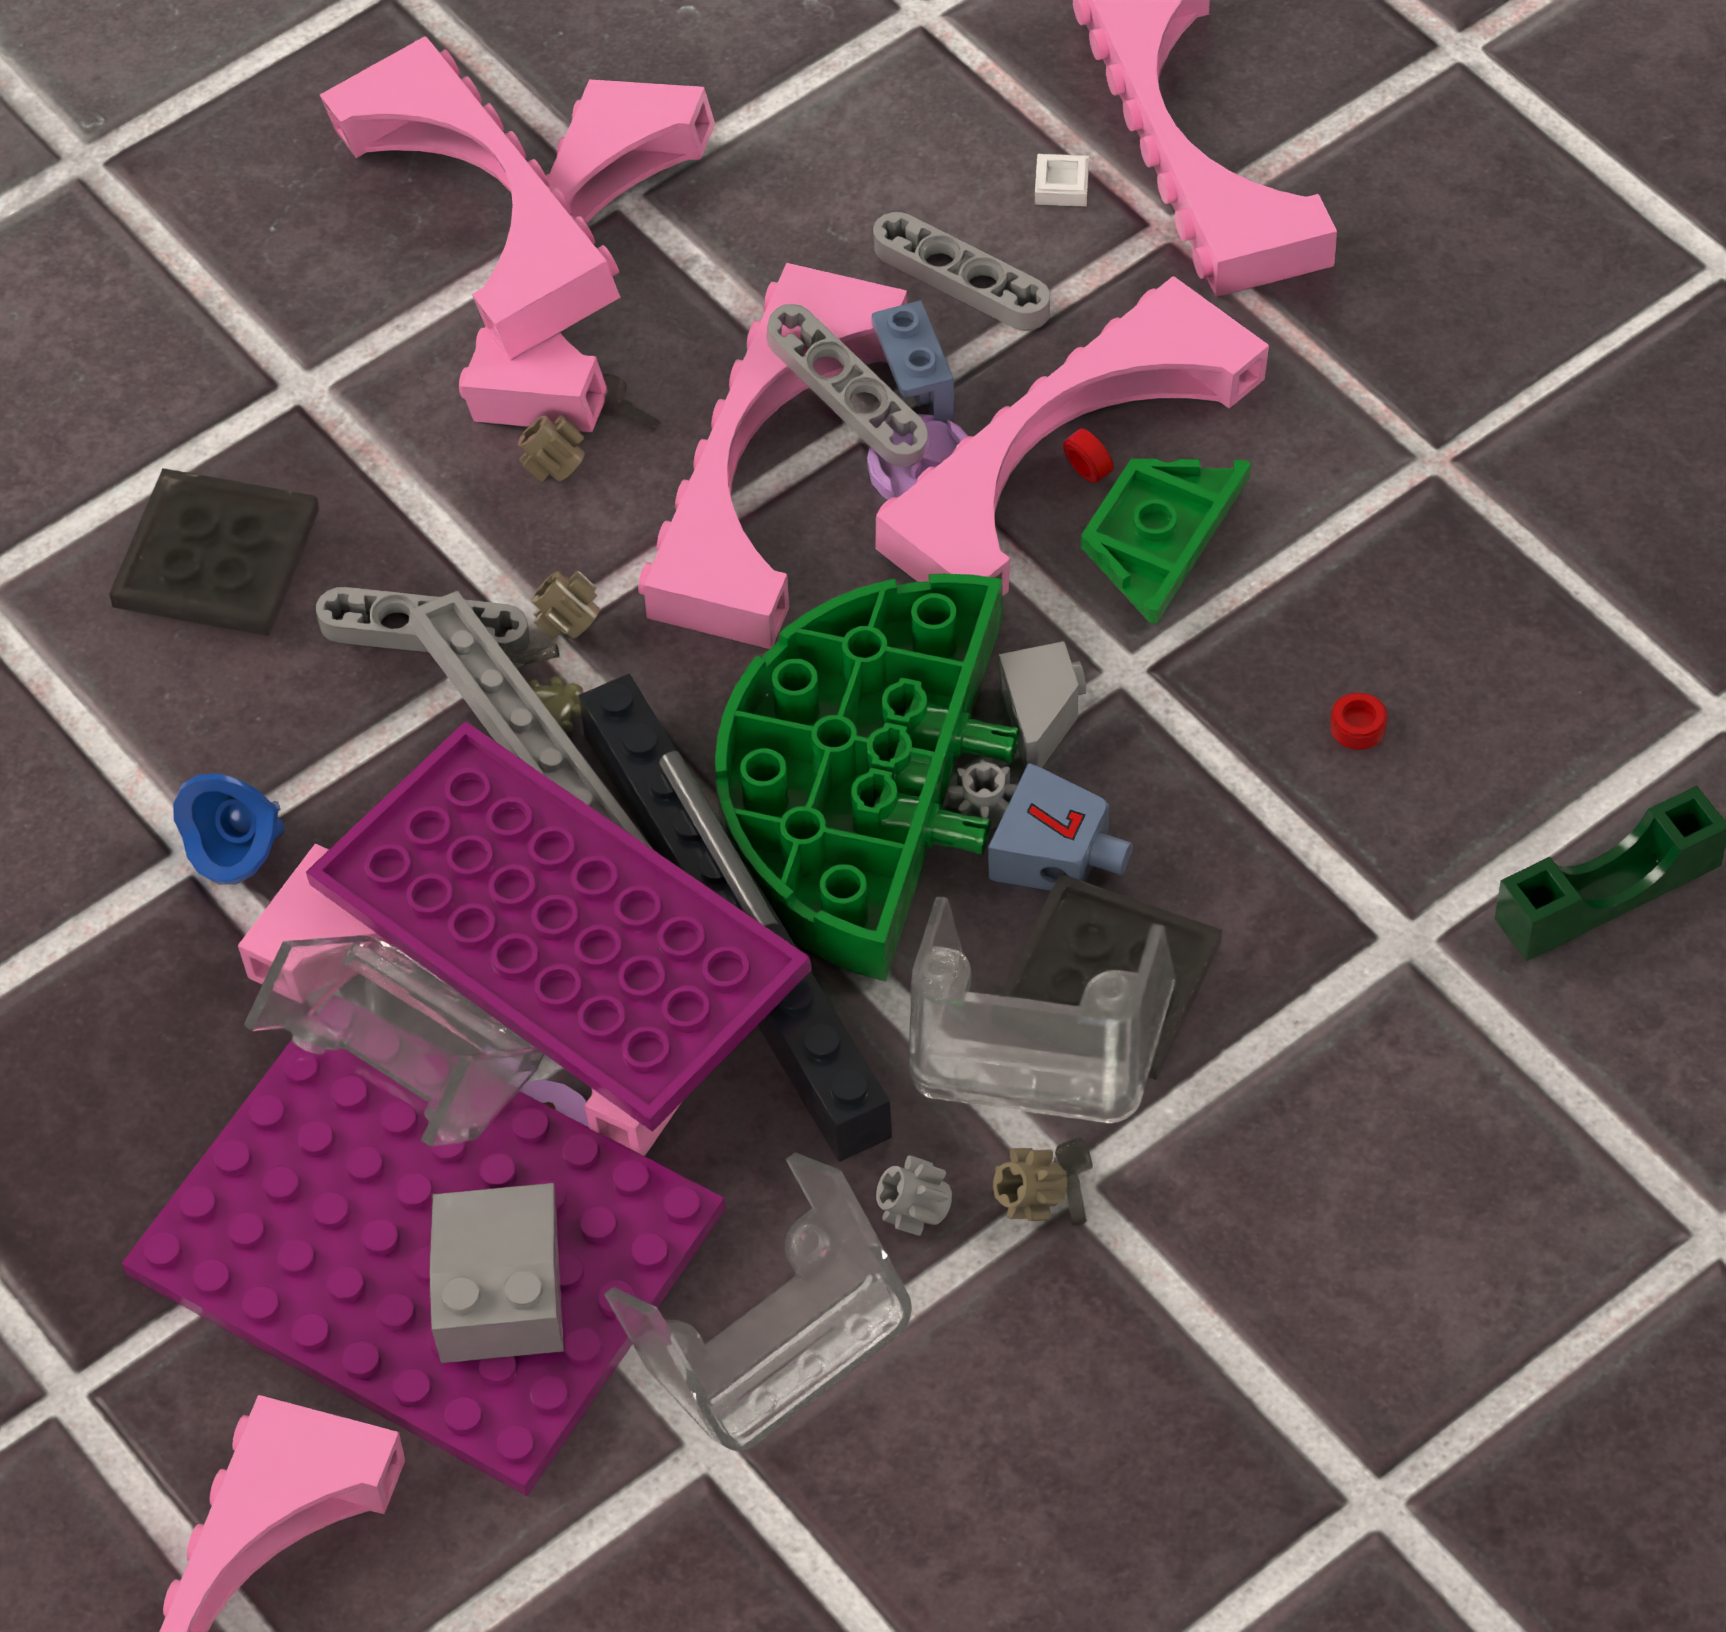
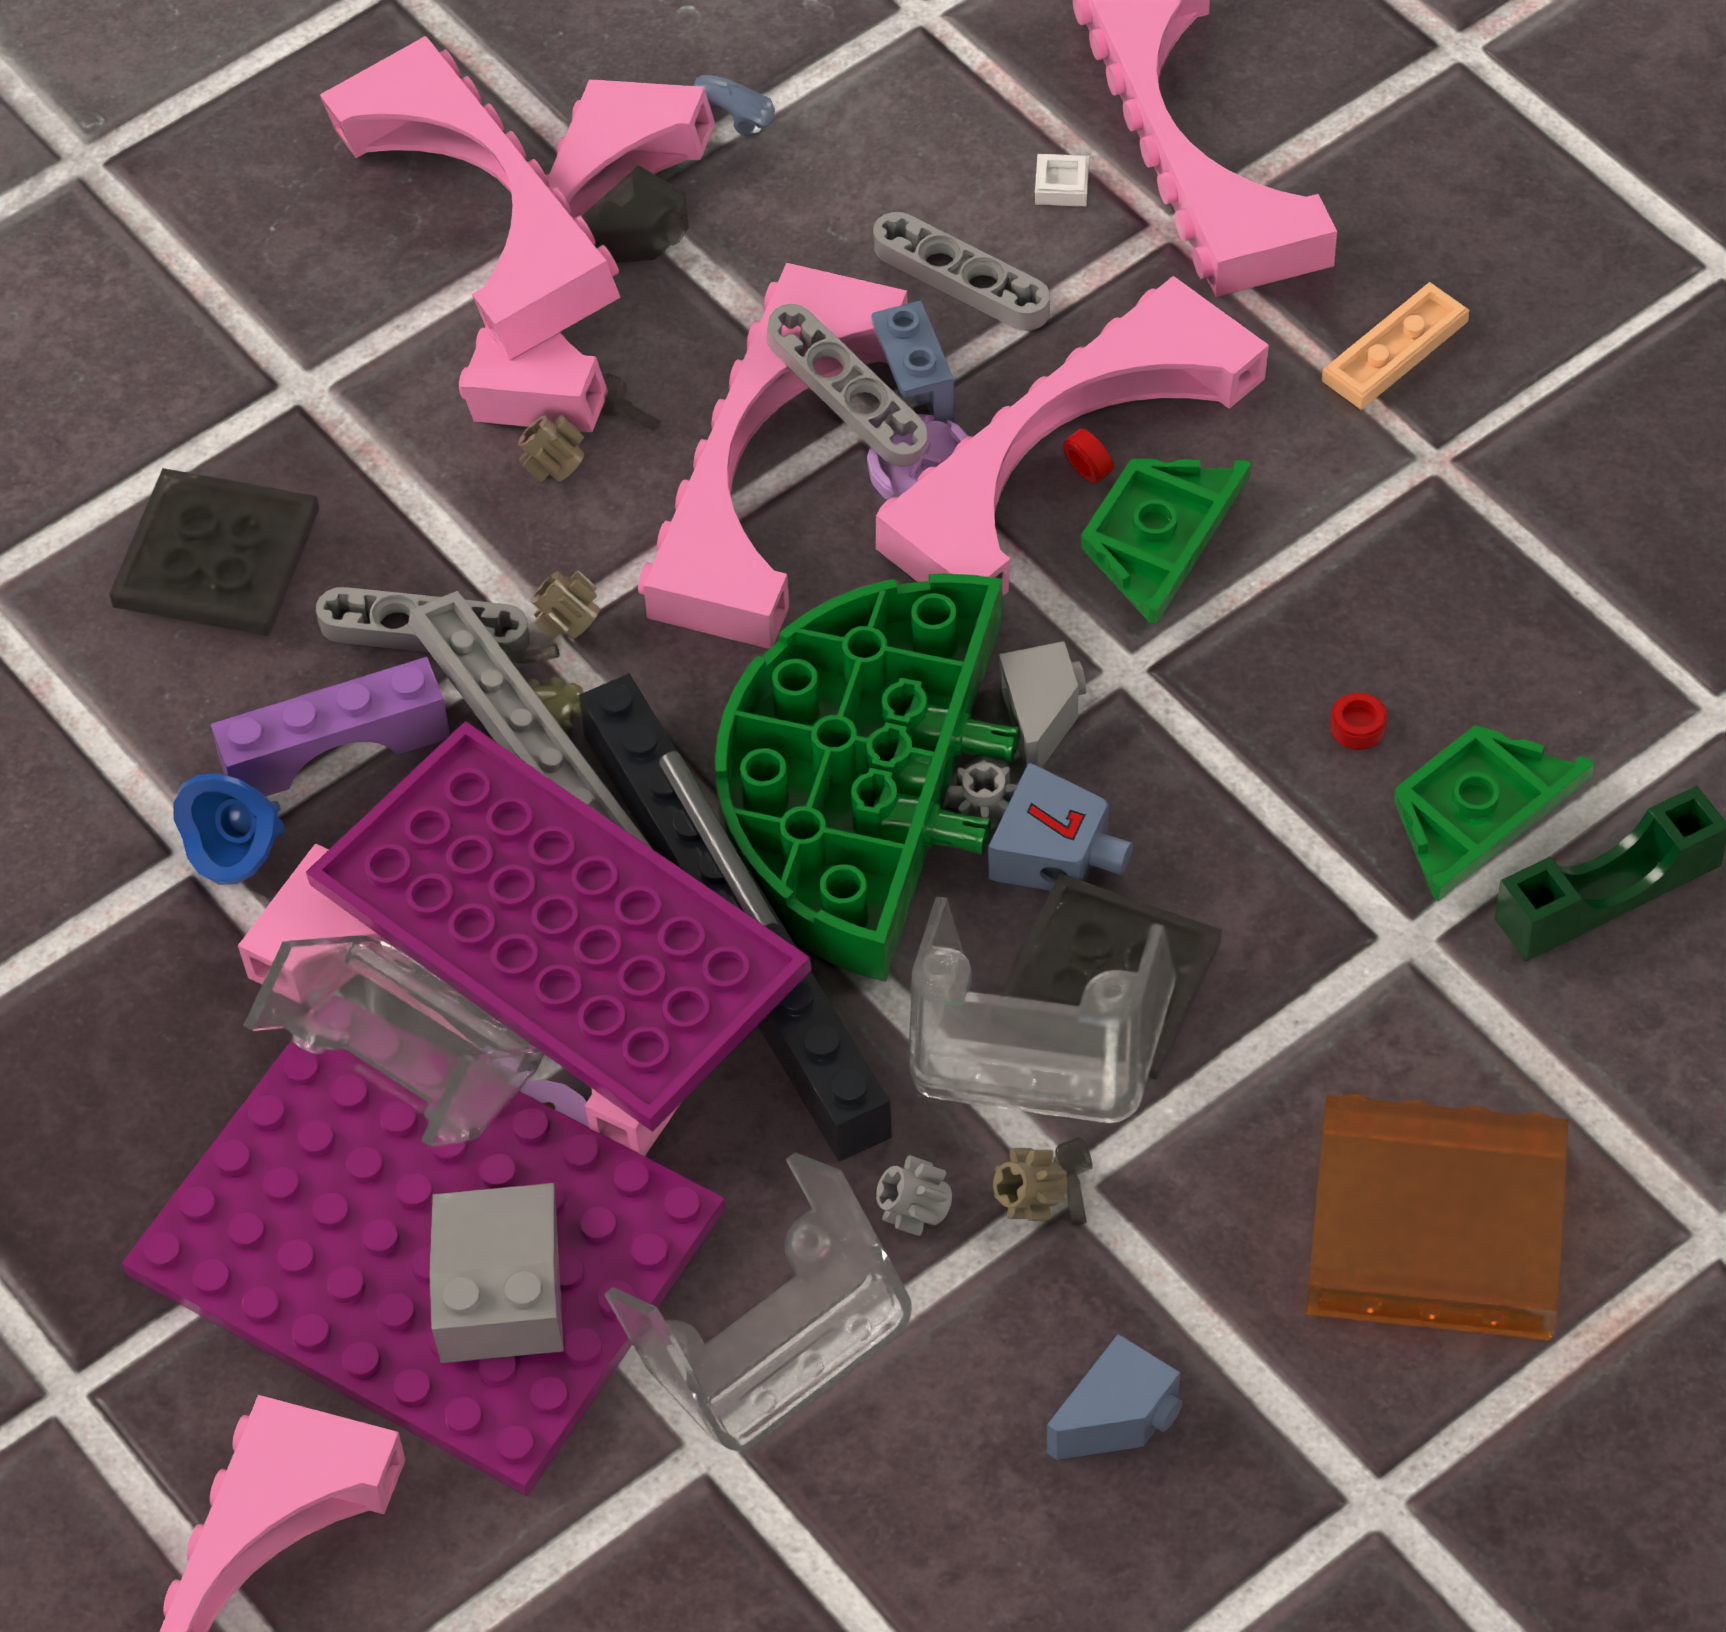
(389, 707): none -> medium lavender arch
(638, 217): none -> clear smoke slope
(748, 108): none -> sand blue piece
(1116, 1404): none -> sand blue slope
(1395, 345): none -> light nougat tile
(1439, 1217): none -> clear orange panel
(1479, 801): none -> green wing

